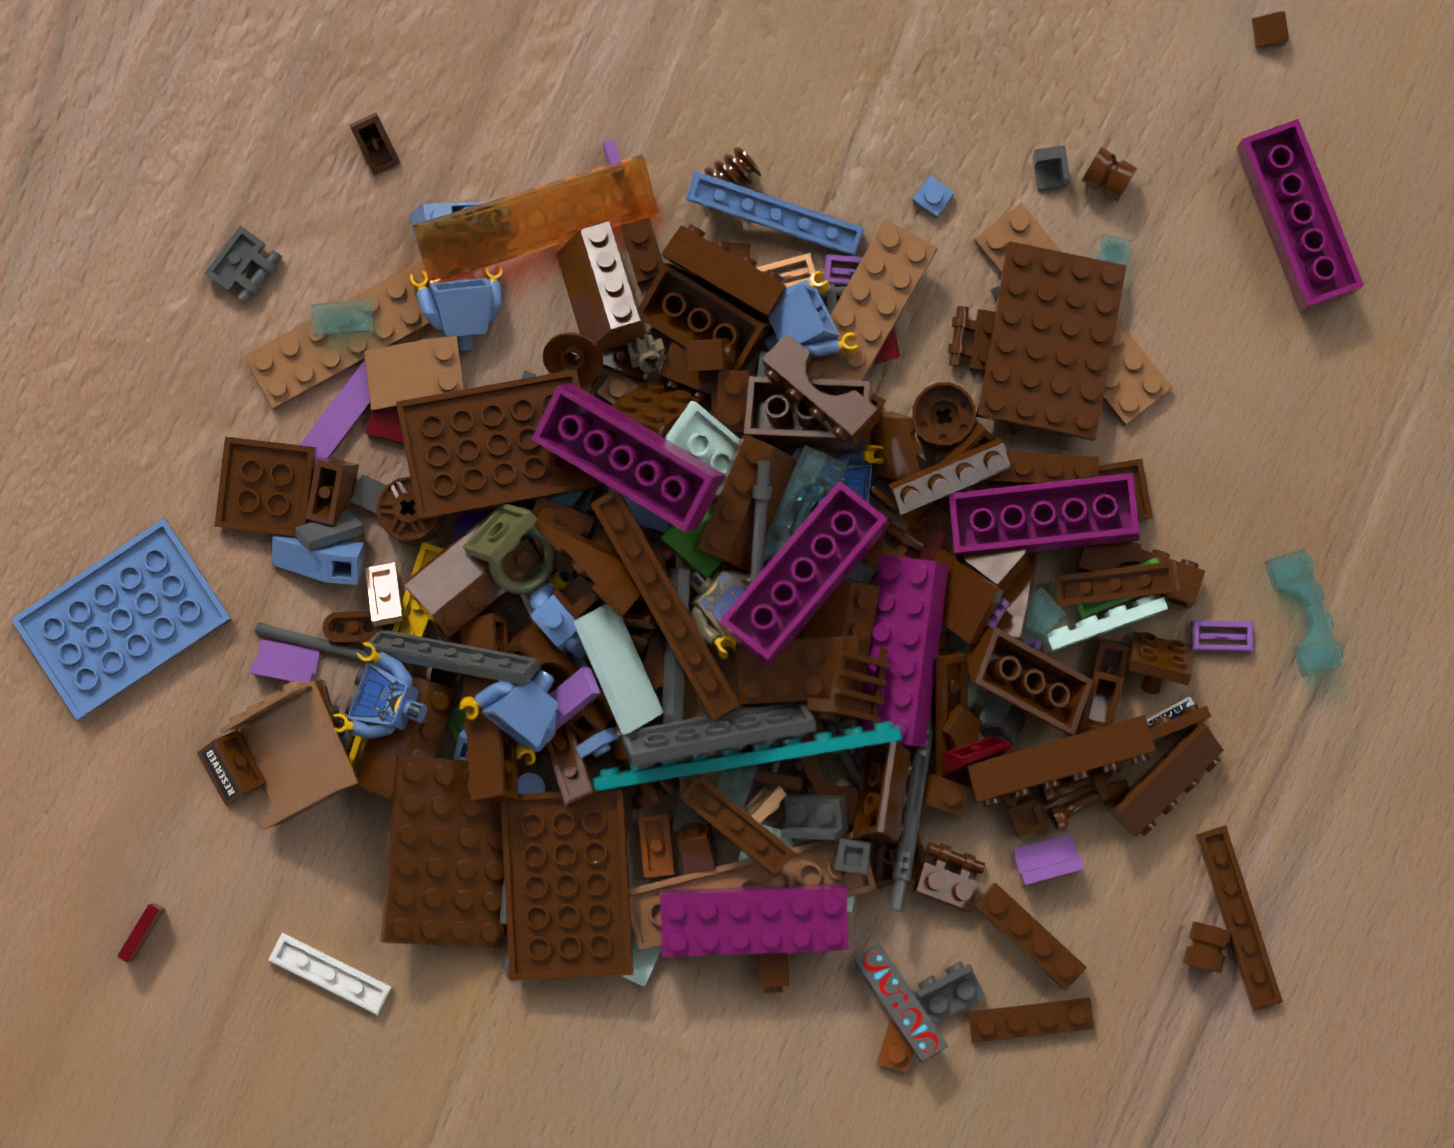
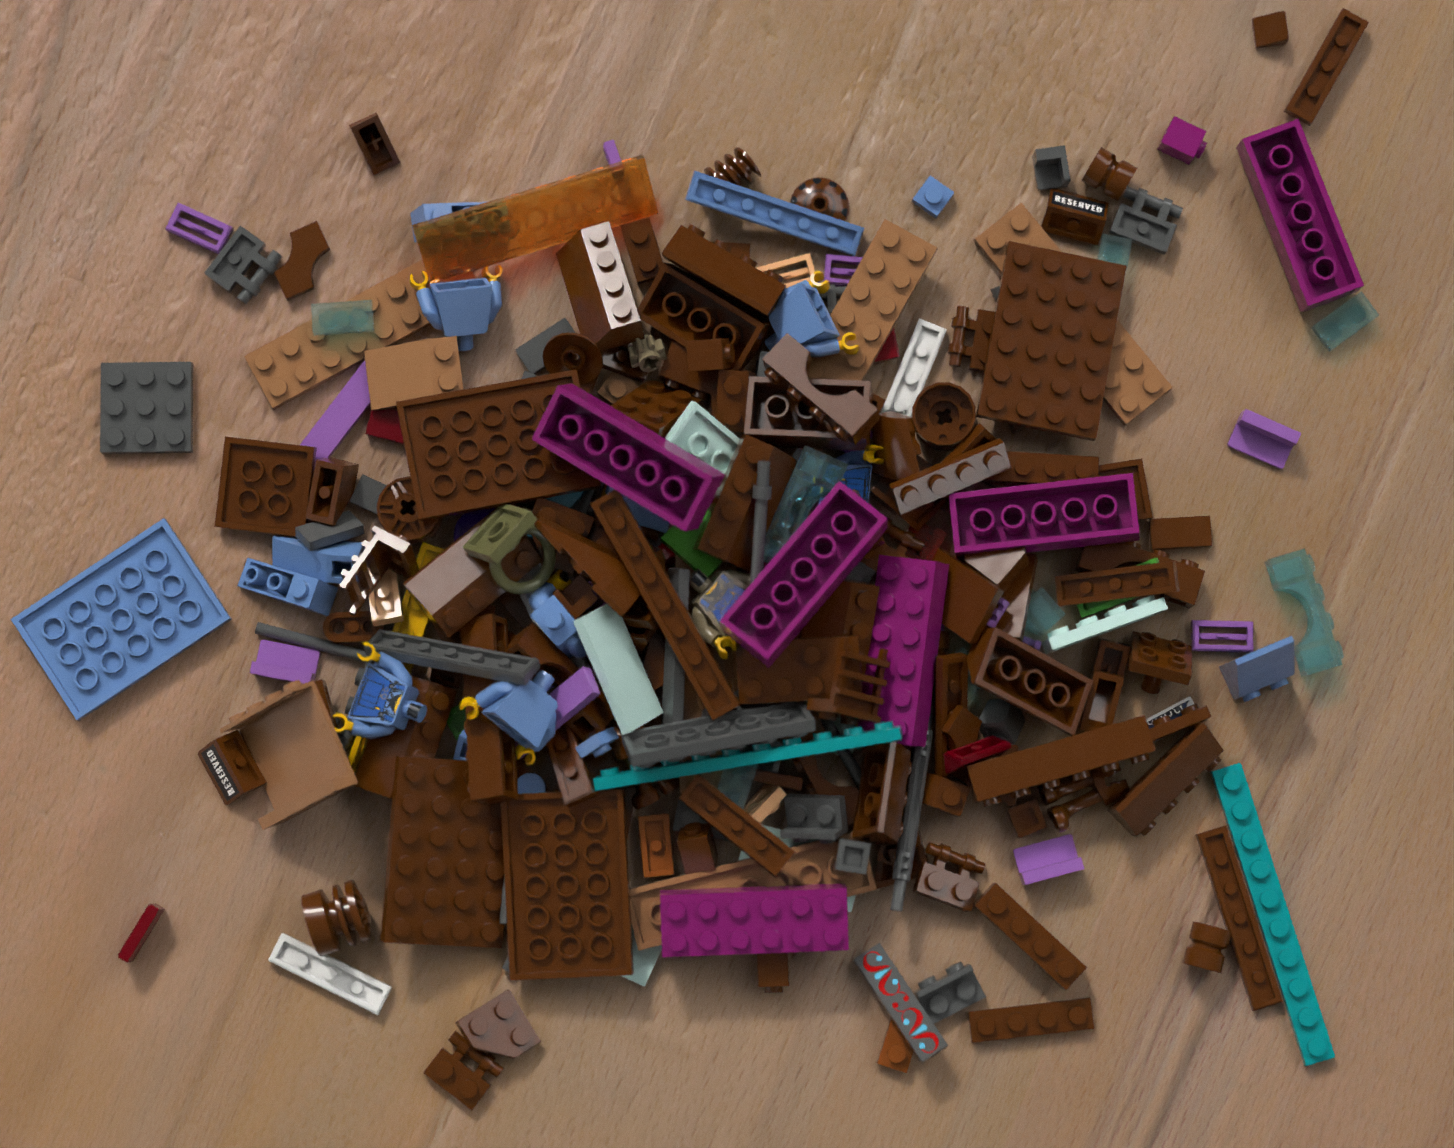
(146, 407): none -> dark grey plate
(222, 239): none -> medium lavender tile
(288, 586): none -> medium blue slope
(297, 273): none -> reddish brown tile
(334, 918): none -> reddish brown wheel
(381, 553): none -> reddish brown plate
(457, 1077): none -> reddish brown plate
(499, 1027): none -> reddish brown plate
(532, 351): none -> dark grey tile
(822, 189): none -> reddish brown dish
(914, 367): none -> white tile
(1075, 216): none -> reddish brown panel
(1144, 228): none -> dark grey plate
(1180, 532): none -> reddish brown tile
(1183, 141): none -> magenta brick
(1260, 669): none -> medium blue slope
(1263, 439): none -> medium lavender panel
(1272, 914): none -> teal plate
(1326, 66): none -> reddish brown plate
(1345, 321): none -> clear light blue plate

